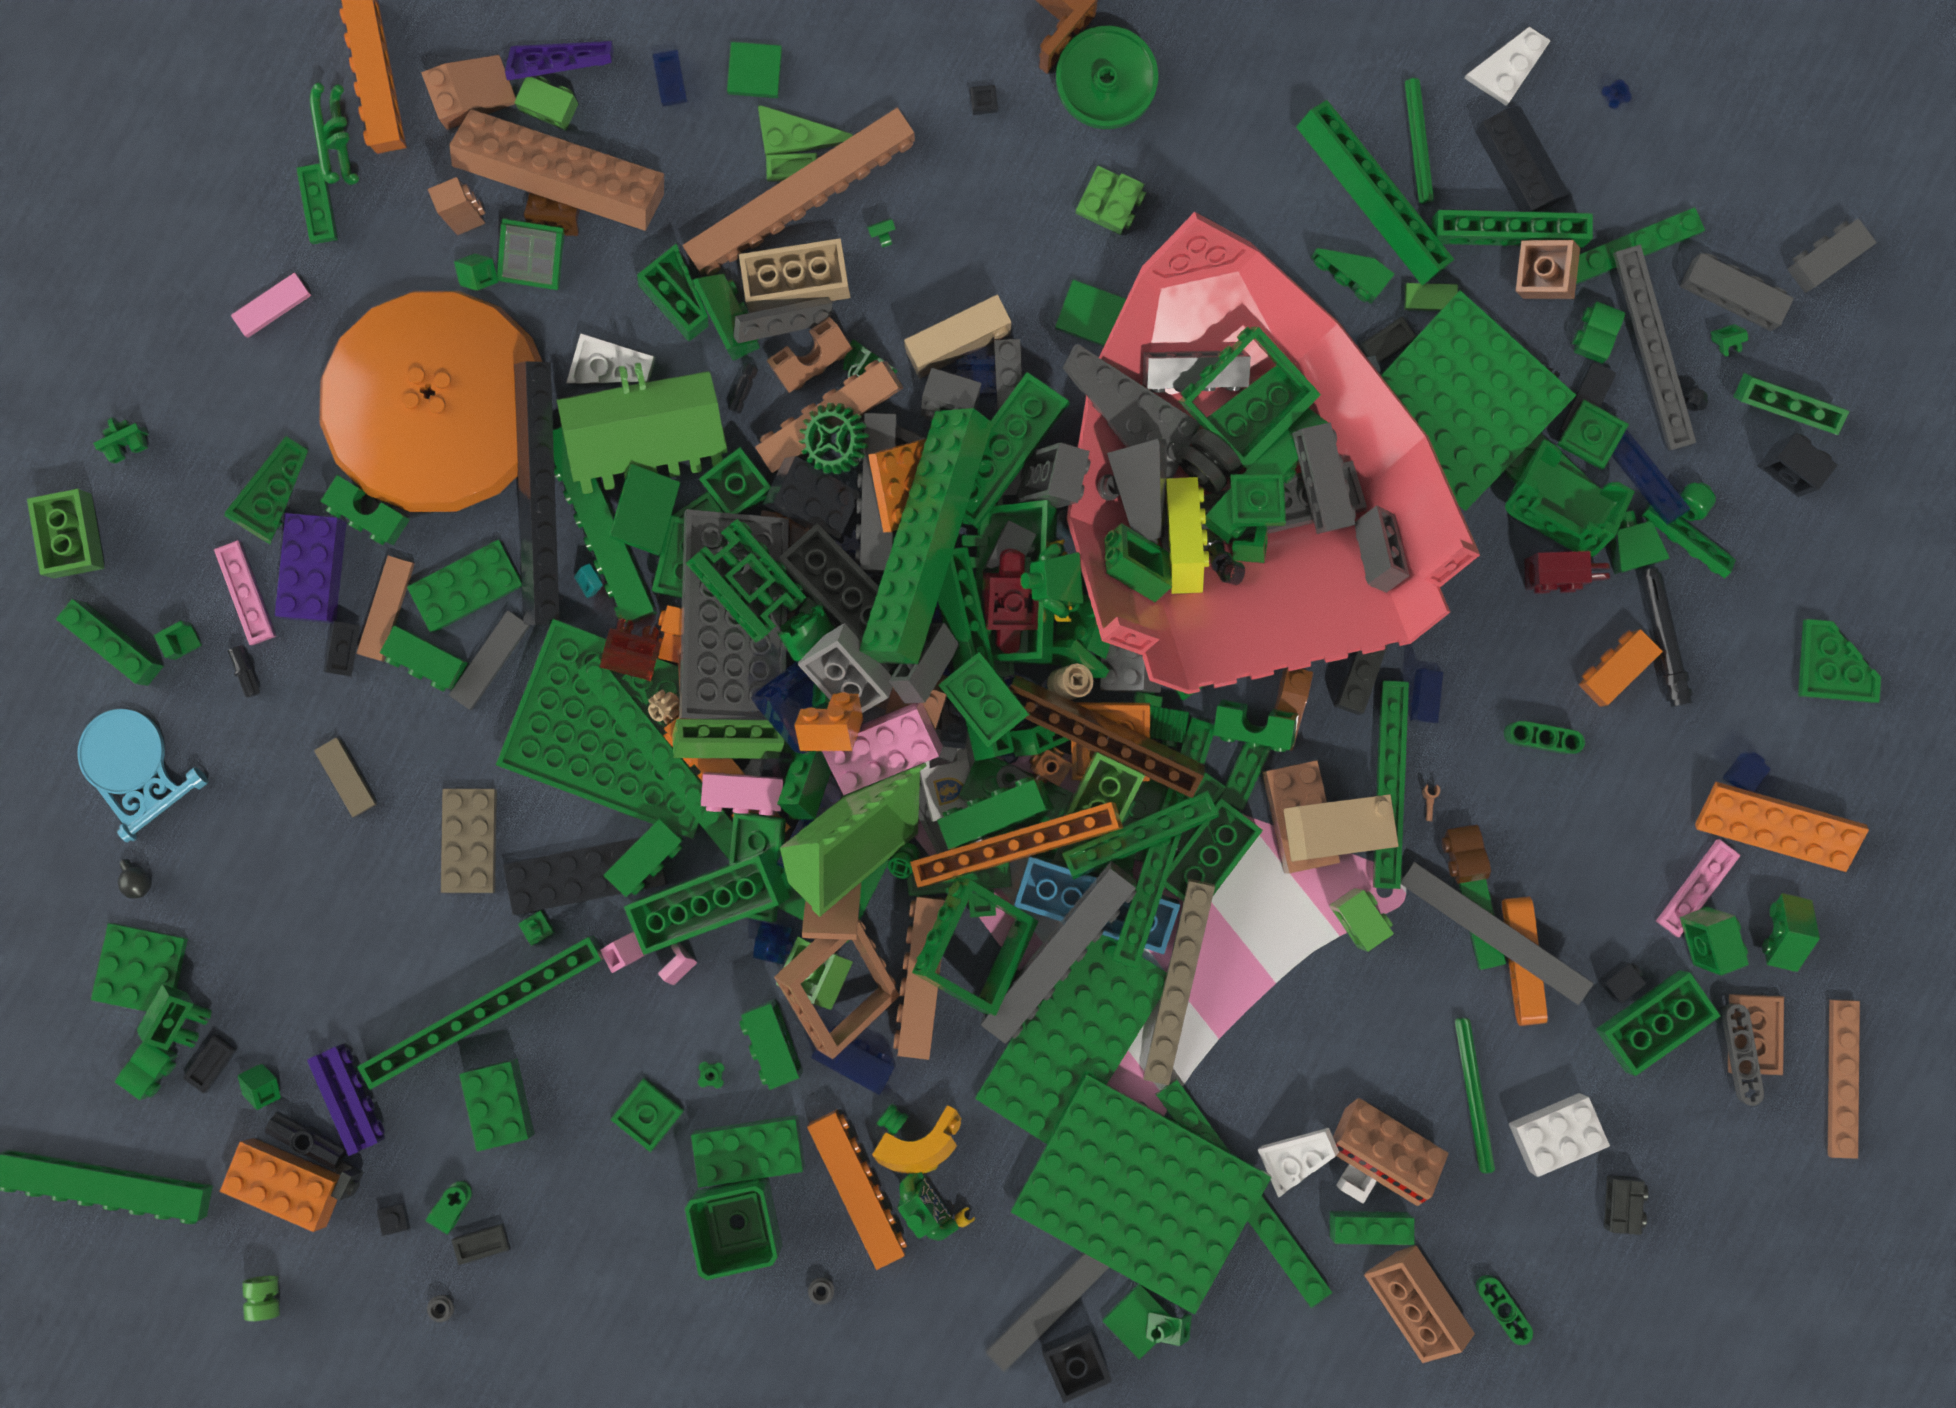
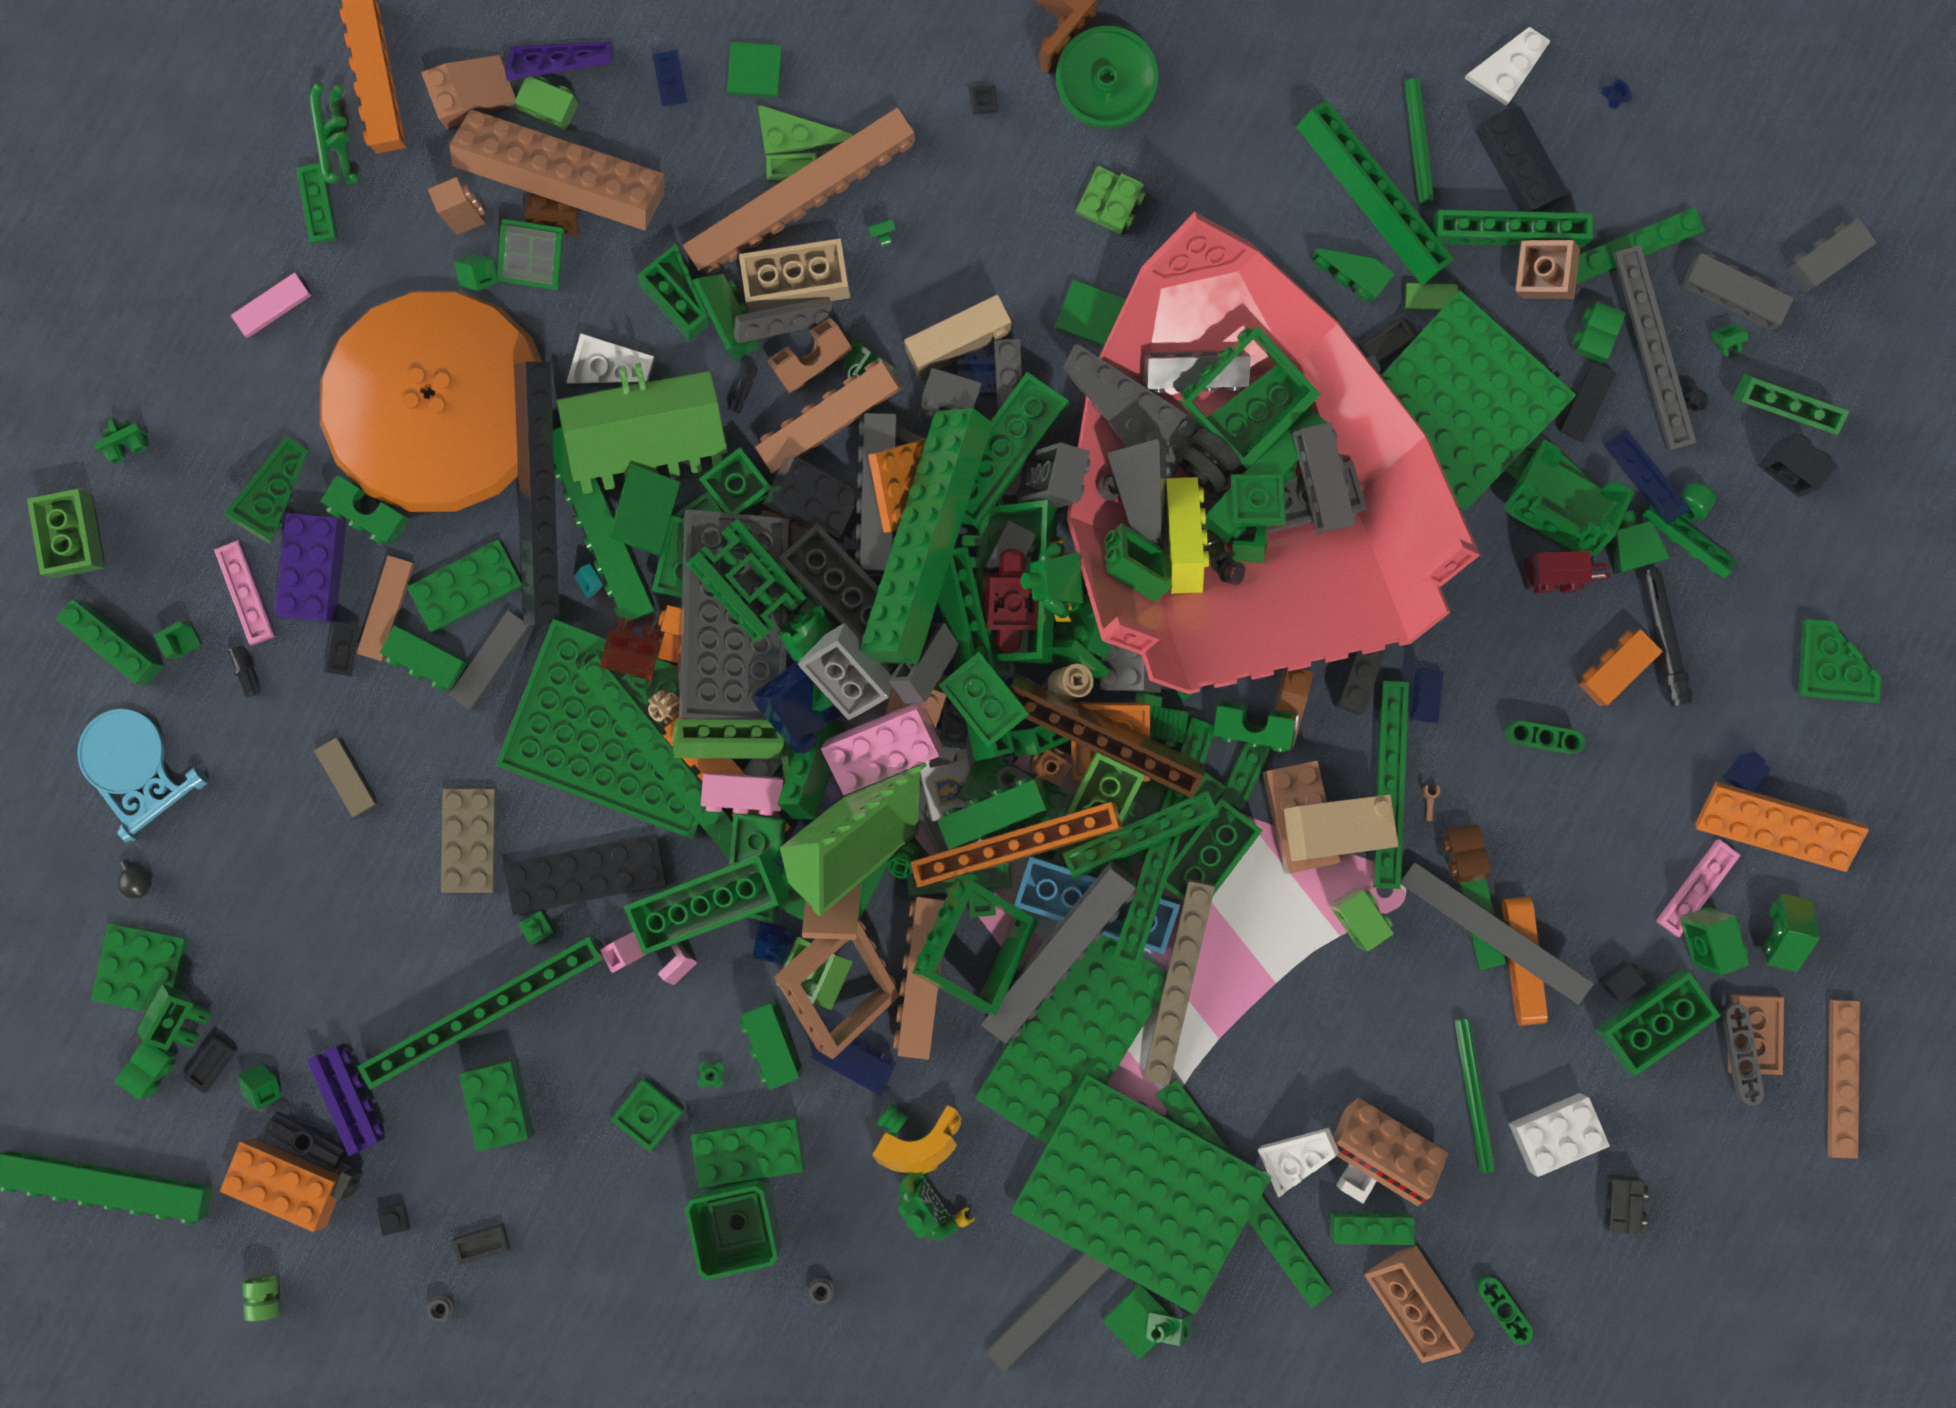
(448, 1208): green piece -> none
(644, 858): green brick -> none
(775, 764): black tile -> none
(819, 424): green gear -> none
(831, 727): orange brick -> none
(857, 1189): orange brick -> none
(1076, 1363): black brick -> none
(1381, 549): dark grey brick -> none
(1592, 434): green tile -> none

